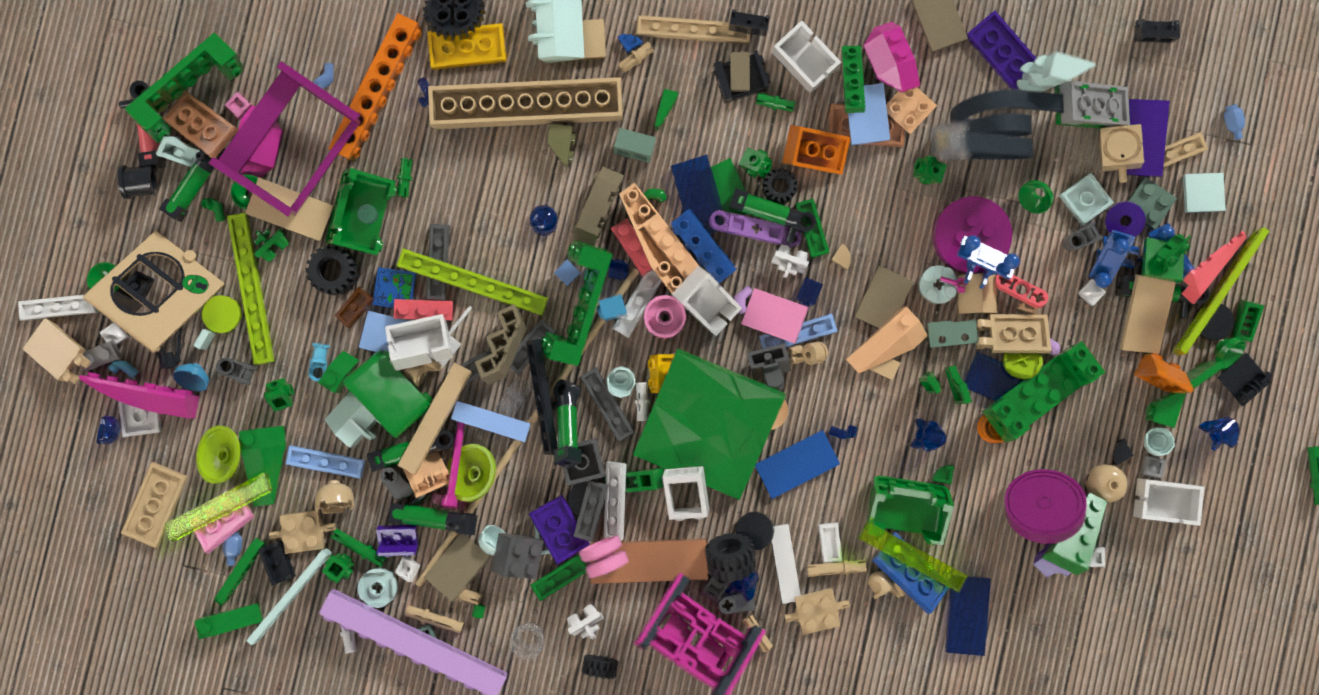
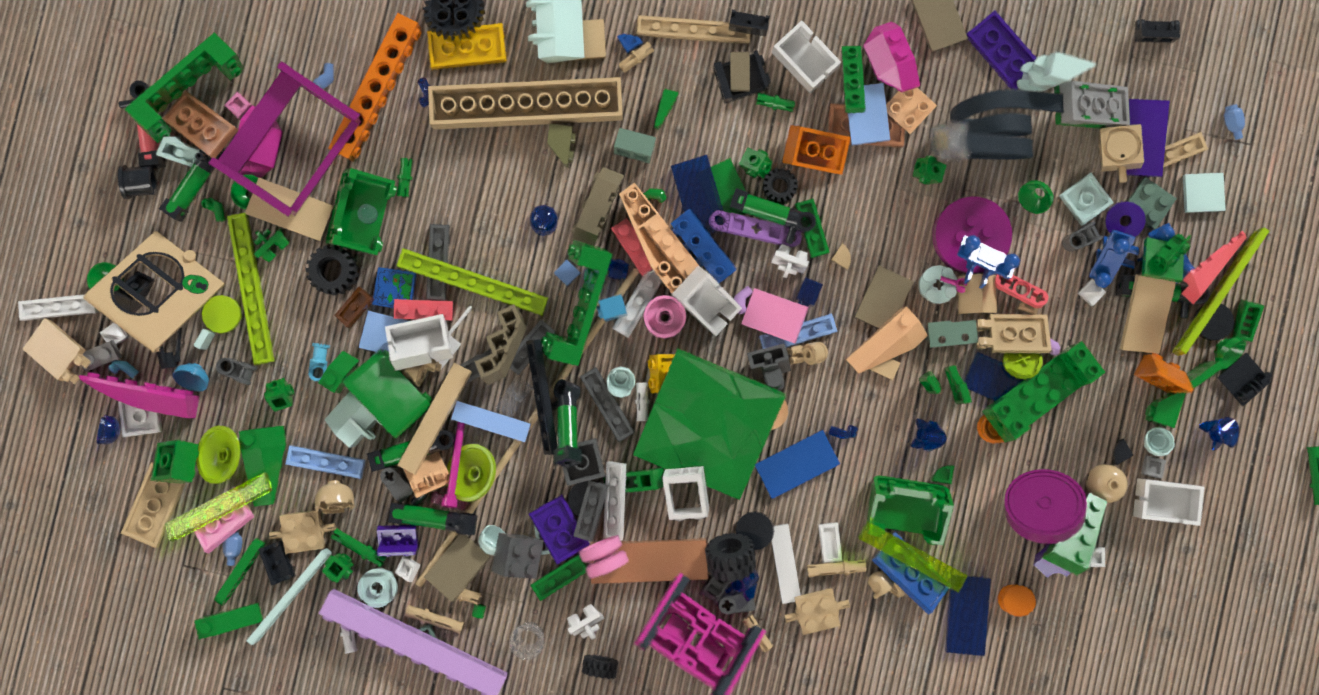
(175, 462): none -> green slope
(1016, 600): none -> orange piece

